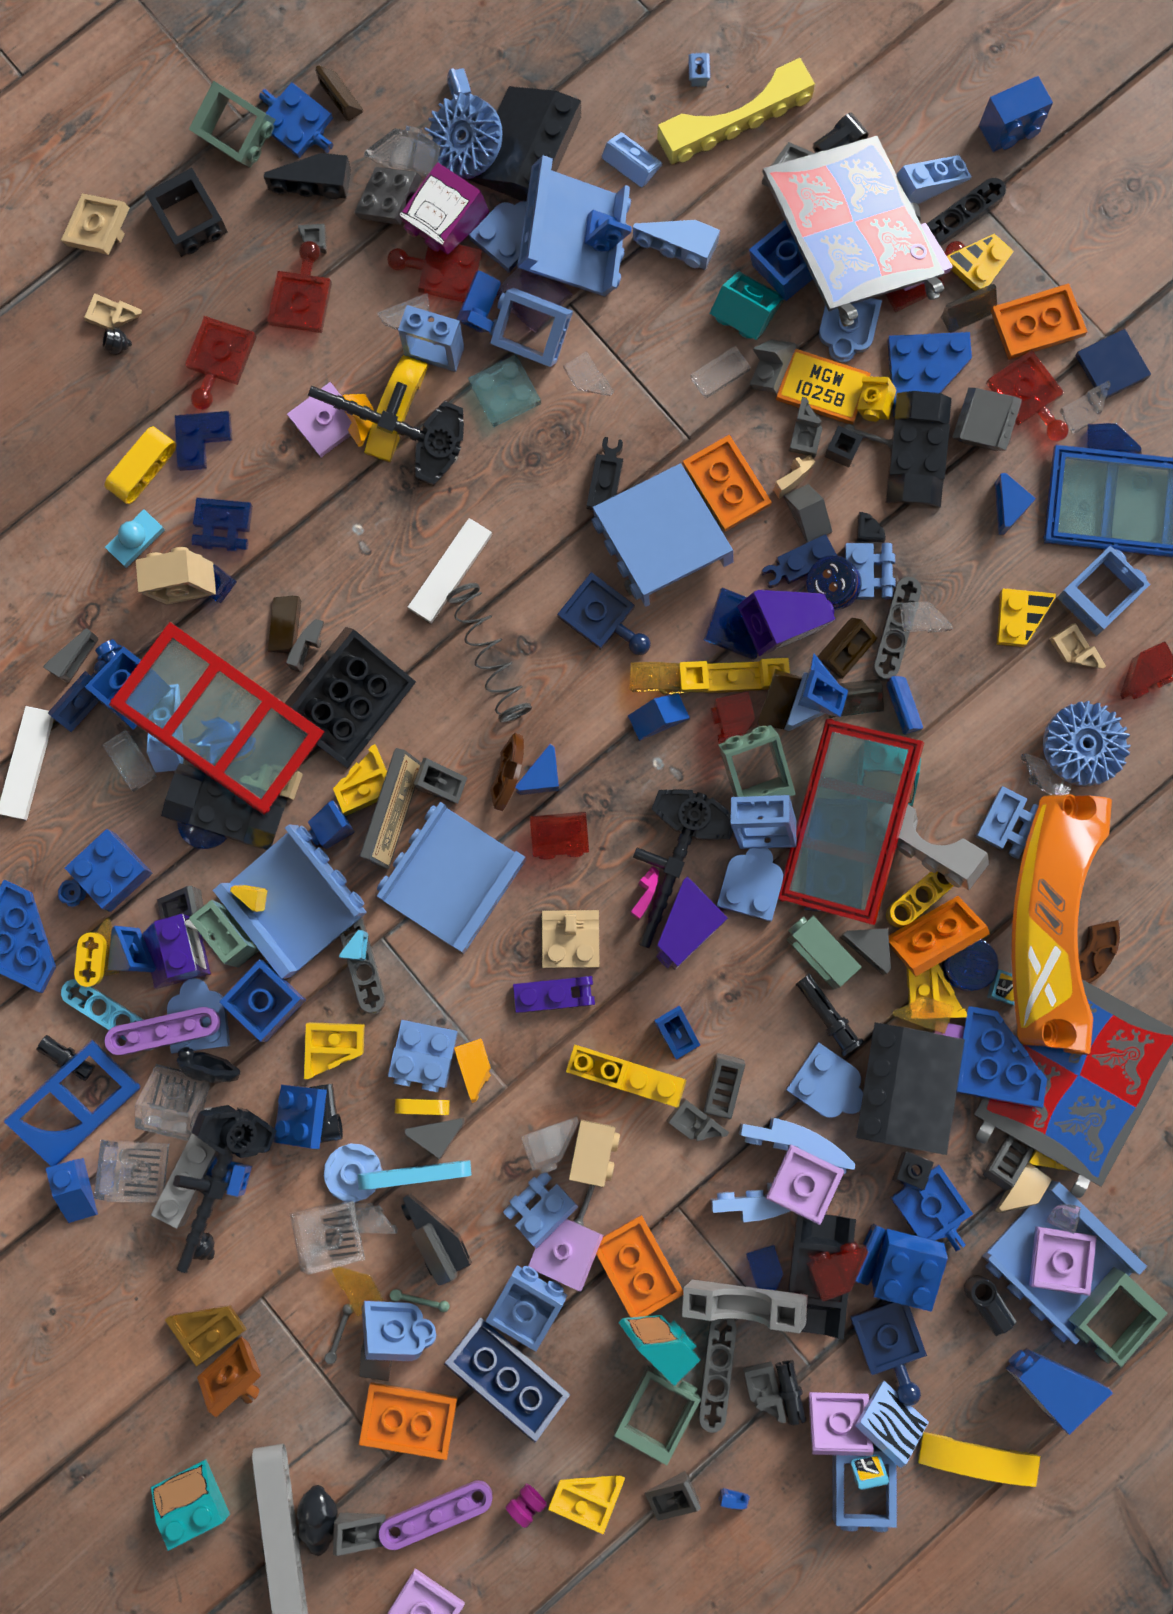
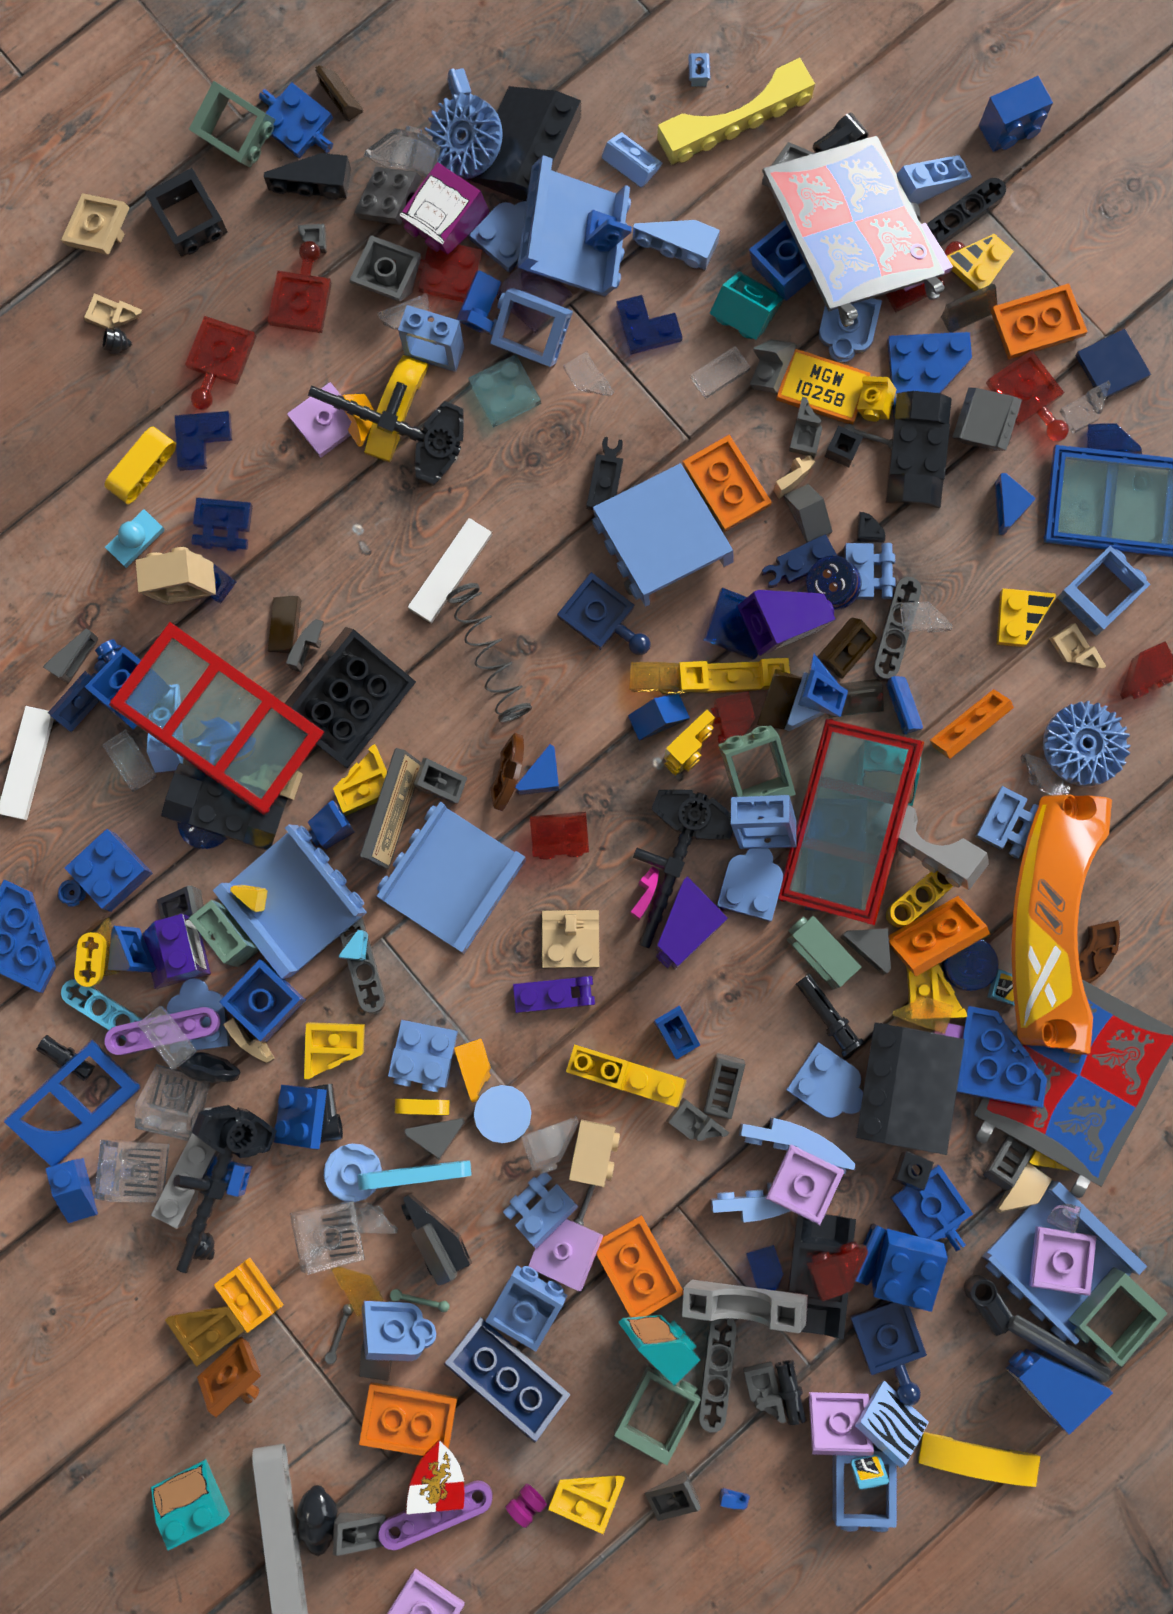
(167, 1037): none -> clear tile
(248, 1295): none -> light orange plate
(256, 1048): none -> tan slope
(381, 274): none -> dark grey slope
(436, 1483): none -> shield
(502, 1114): none -> light blue tile
(646, 333): none -> clear blue plate
(686, 748): none -> yellow plate
(971, 723): none -> orange plate
(1059, 1348): none -> dark grey axle

